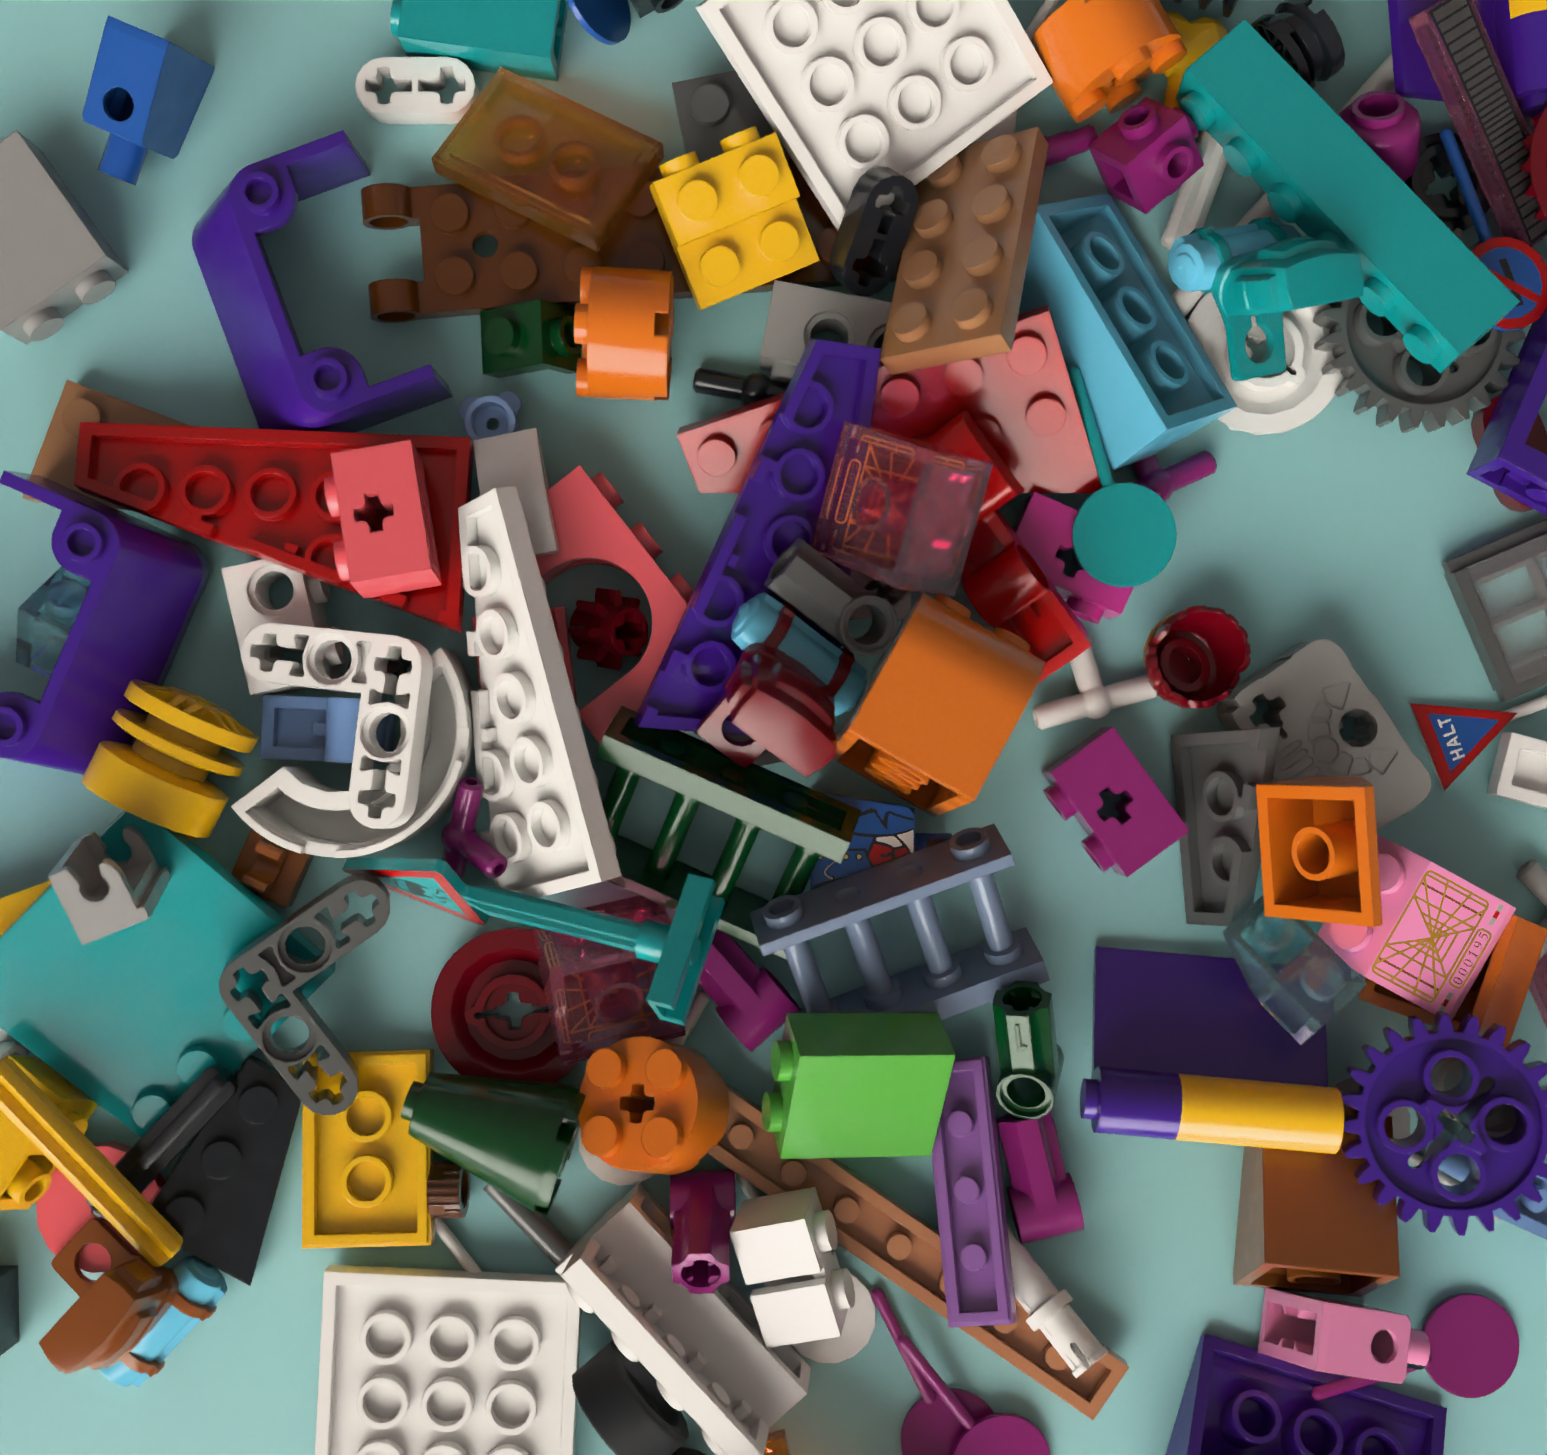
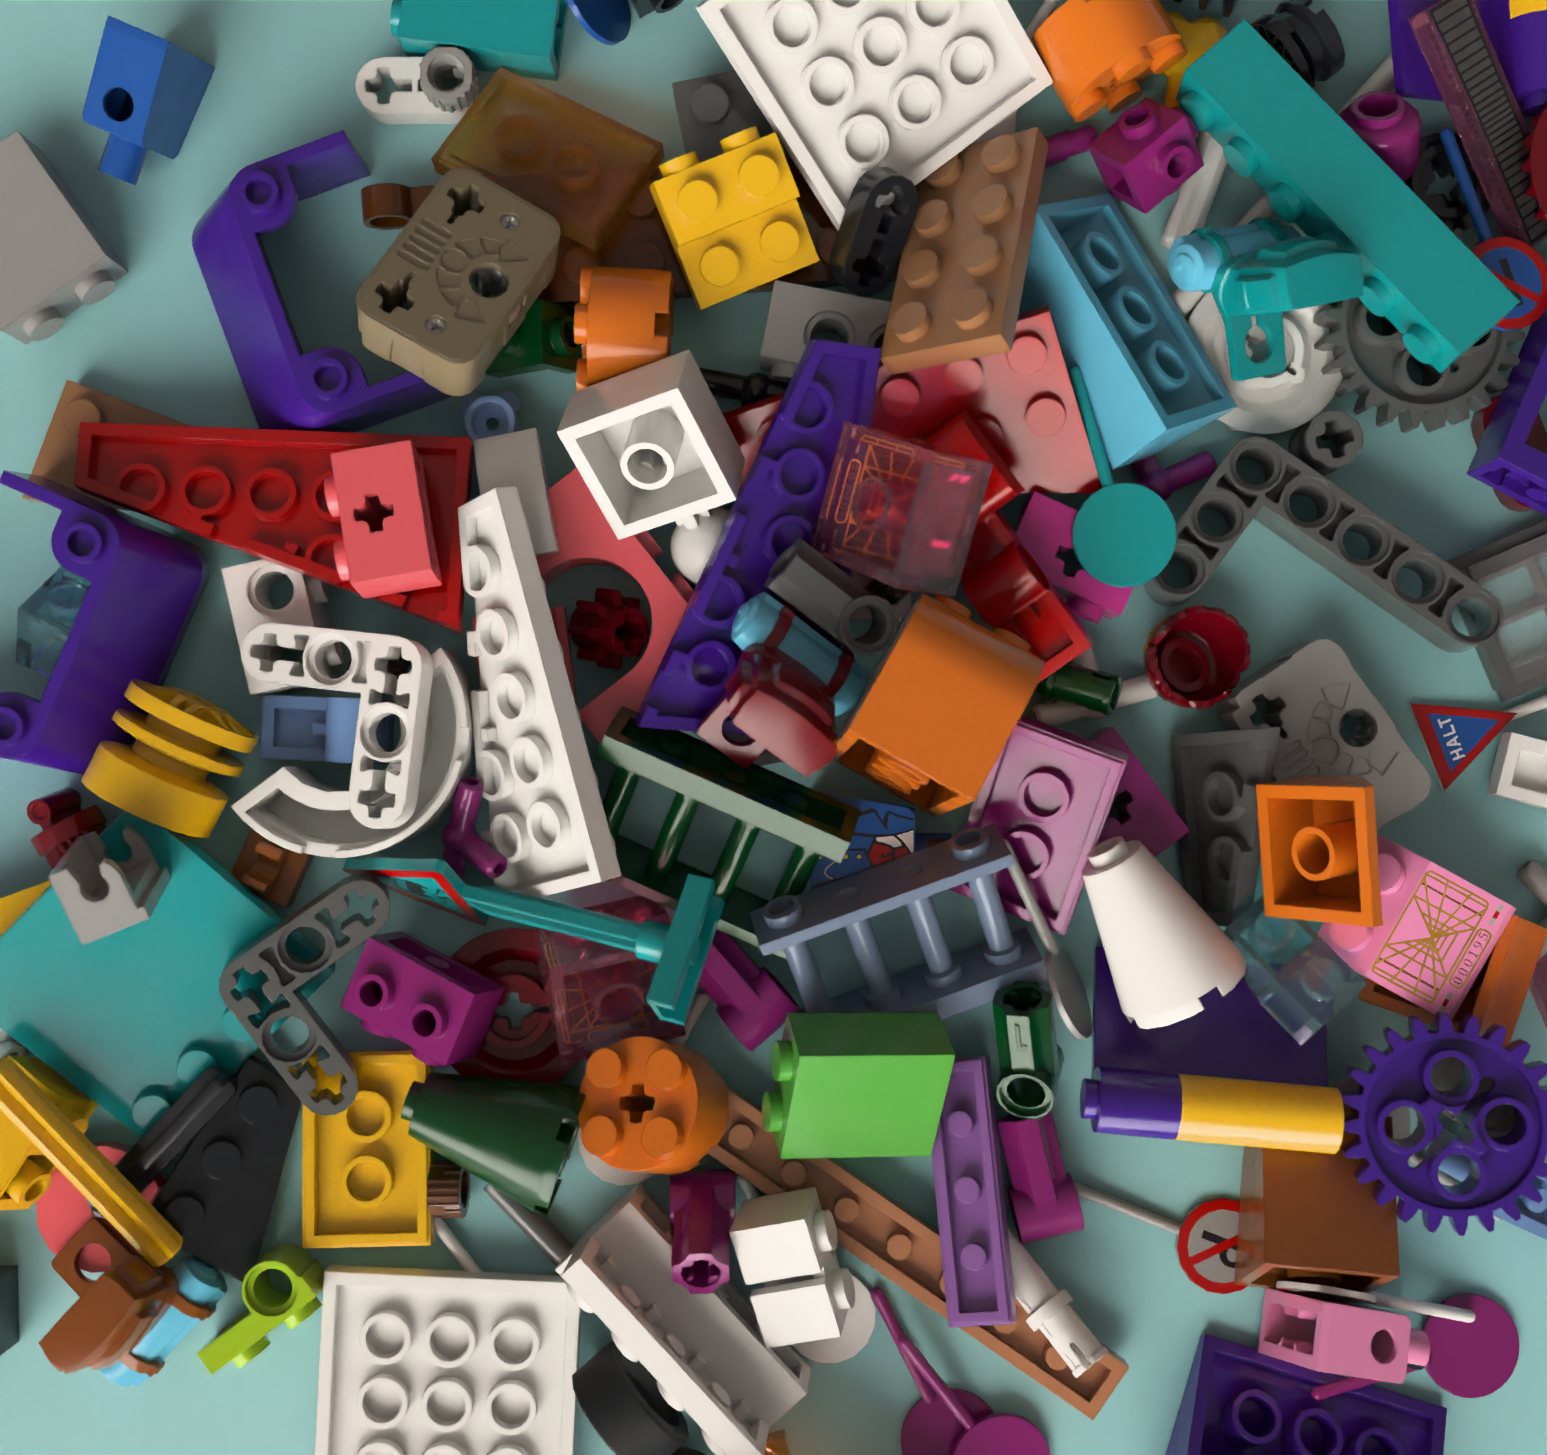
(62, 822): none -> dark red piece
(267, 1307): none -> lime plate
(421, 998): none -> magenta brick
(443, 59): none -> light grey axle
(458, 281): none -> dark tan axle
(657, 455): none -> white brick
(1052, 805): none -> tile
(1061, 973): none -> light grey piece
(1082, 687): none -> dark green axle
(1155, 936): none -> white cone
(1203, 1240): none -> light grey piece
(1323, 542): none -> dark grey beam
(1333, 425): none -> dark grey bush
(1379, 1299): none -> white piece

